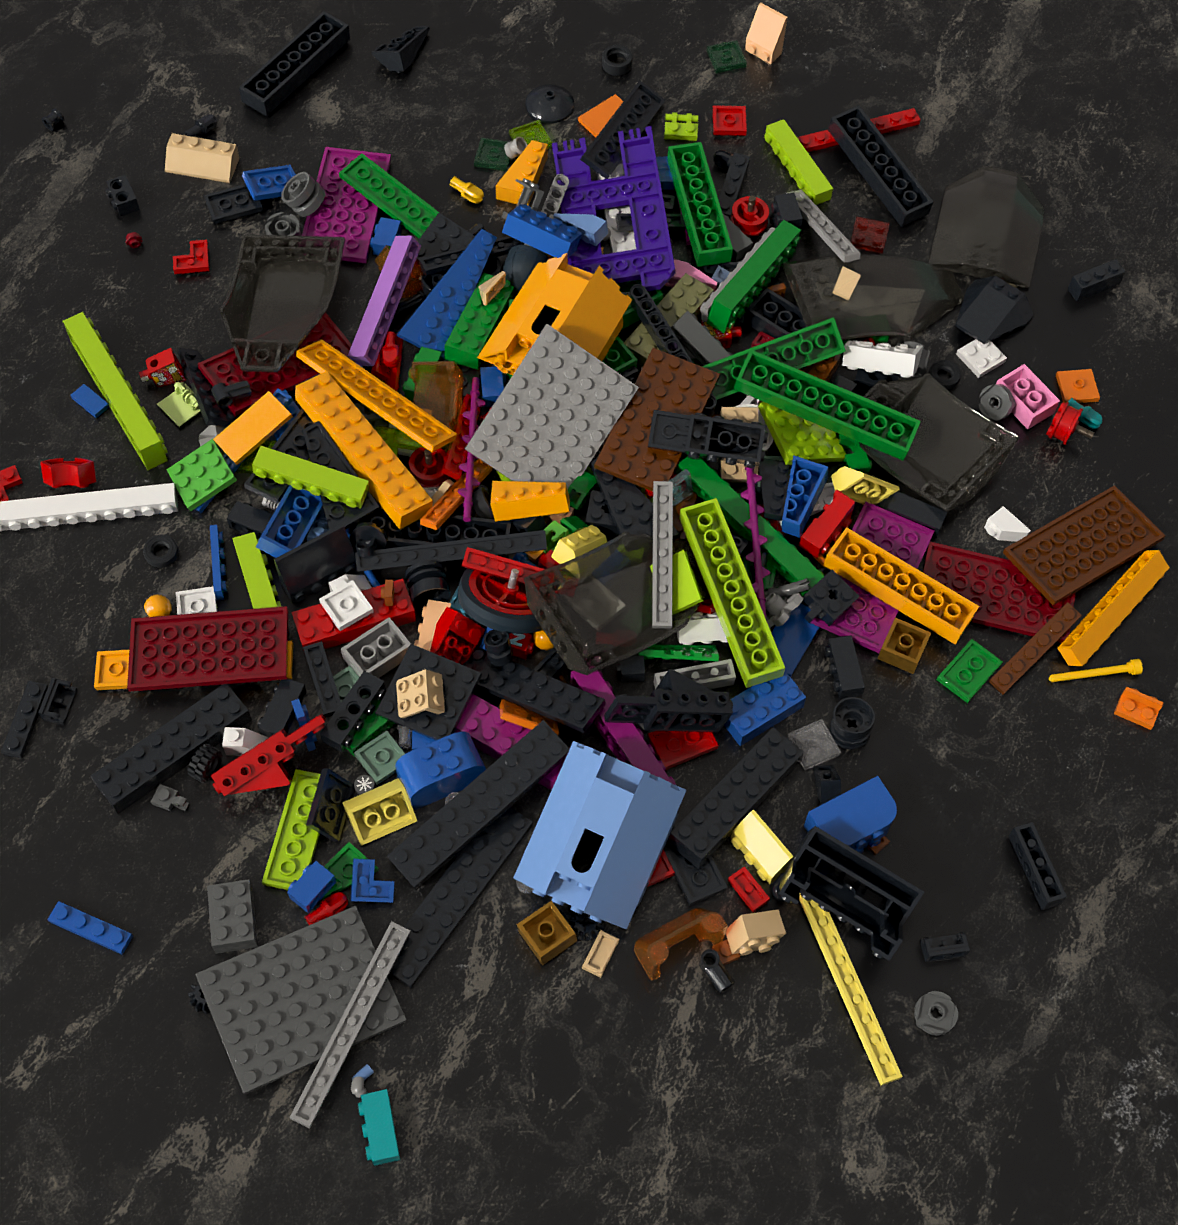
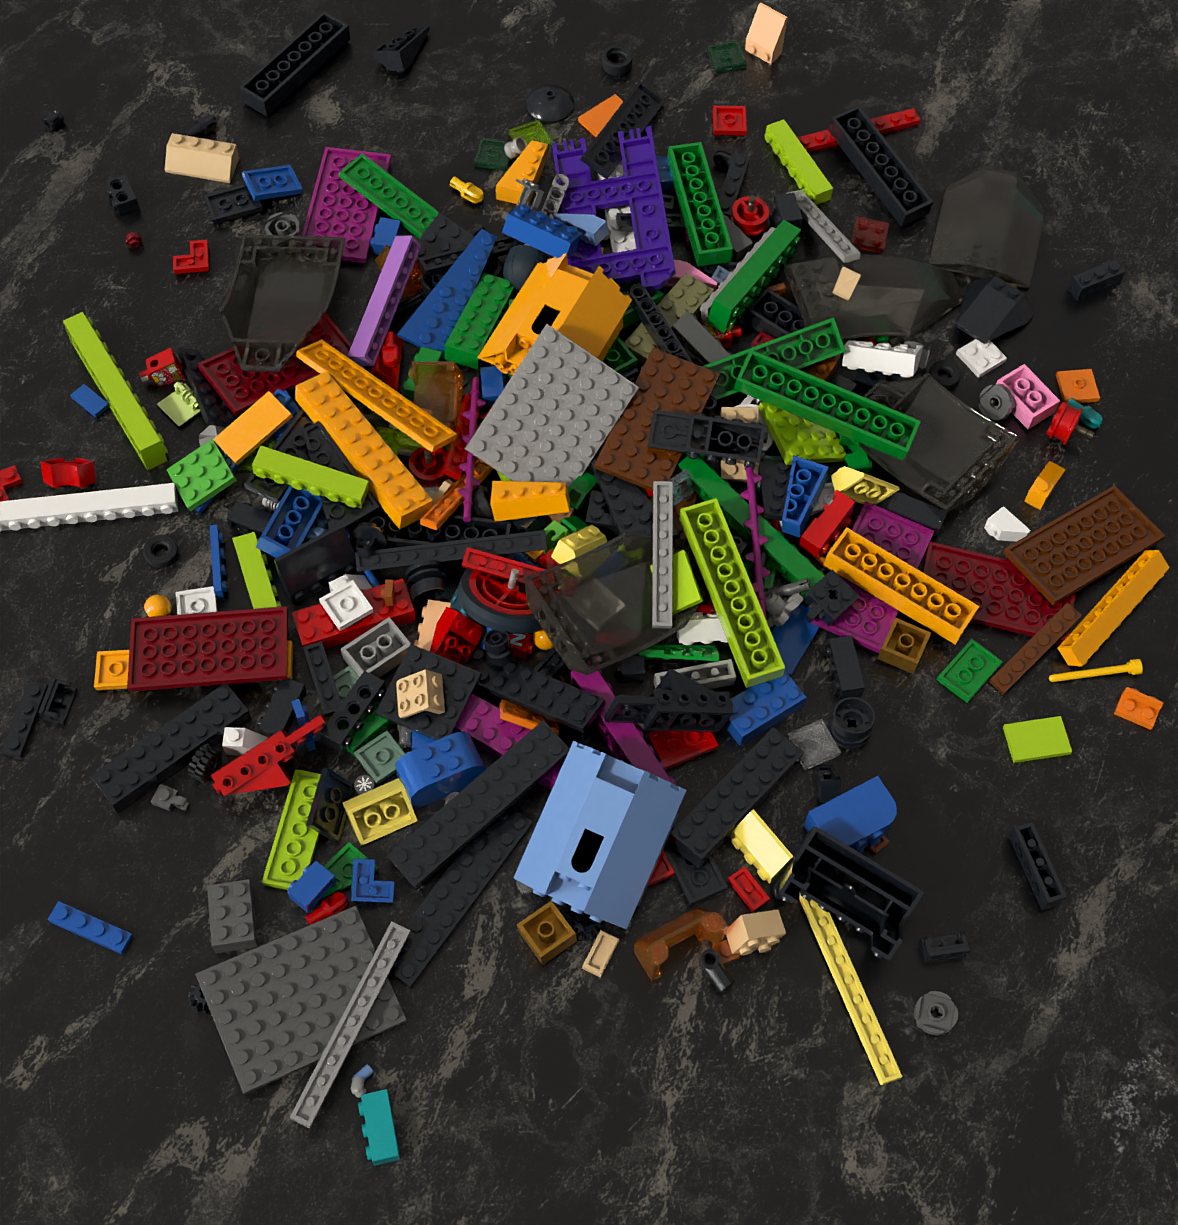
(226, 394): black piece -> none
(303, 194): dark grey wheel -> none
(490, 288): tan slope -> none
(681, 131): lime plate -> none
(1037, 739): none -> lime tile
(1044, 485): none -> light orange slope

